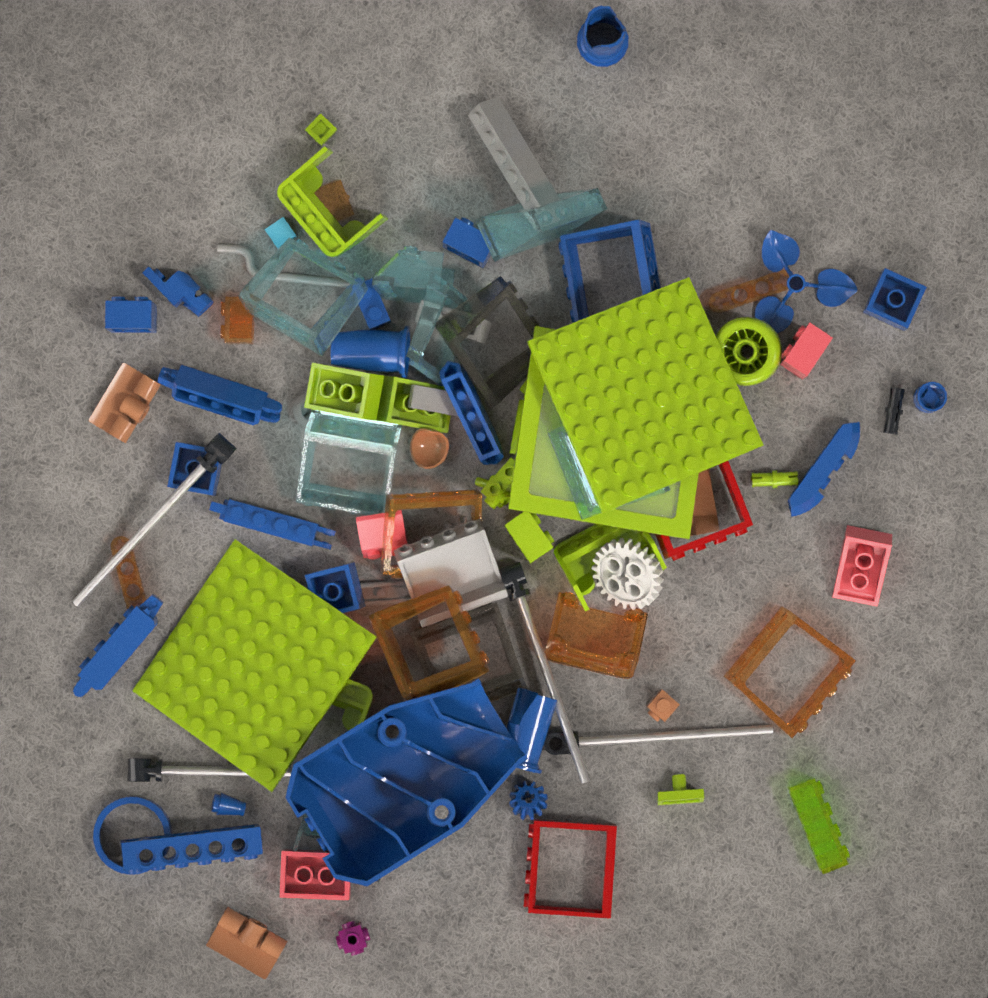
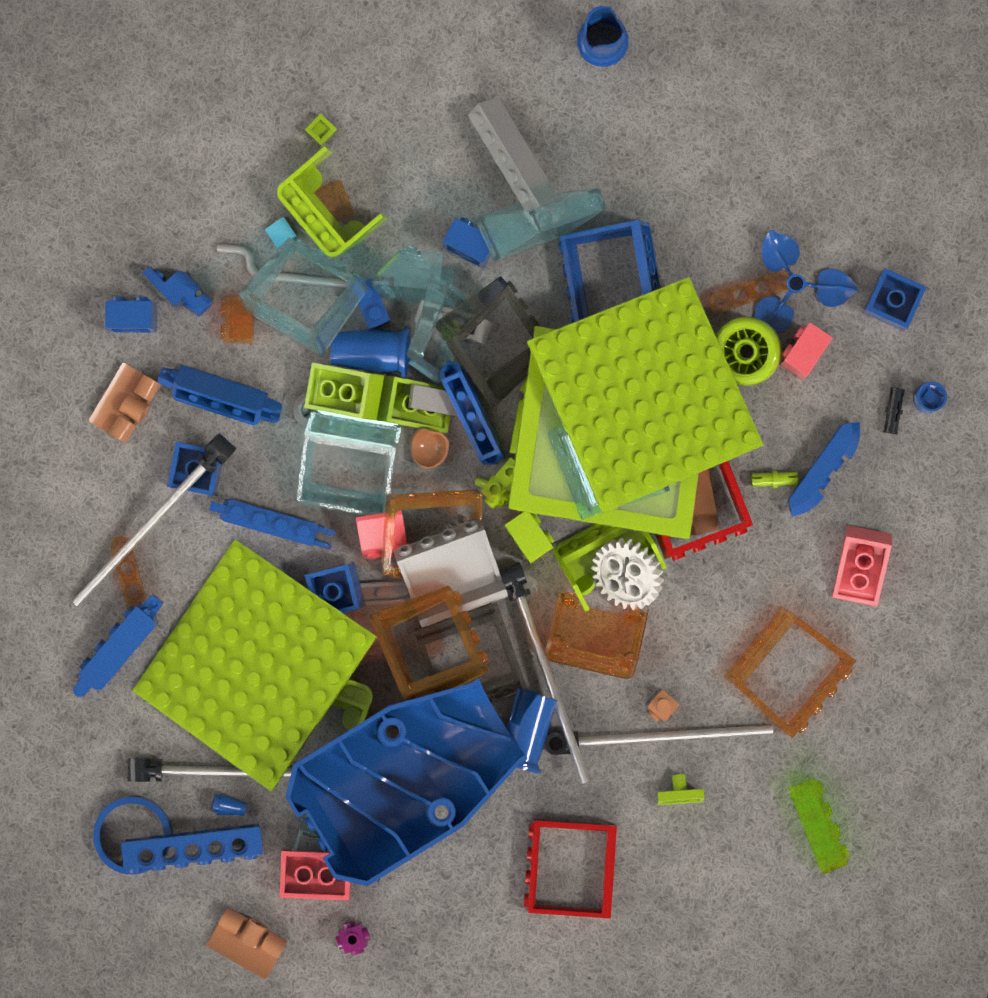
(537, 800): blue gear -> none

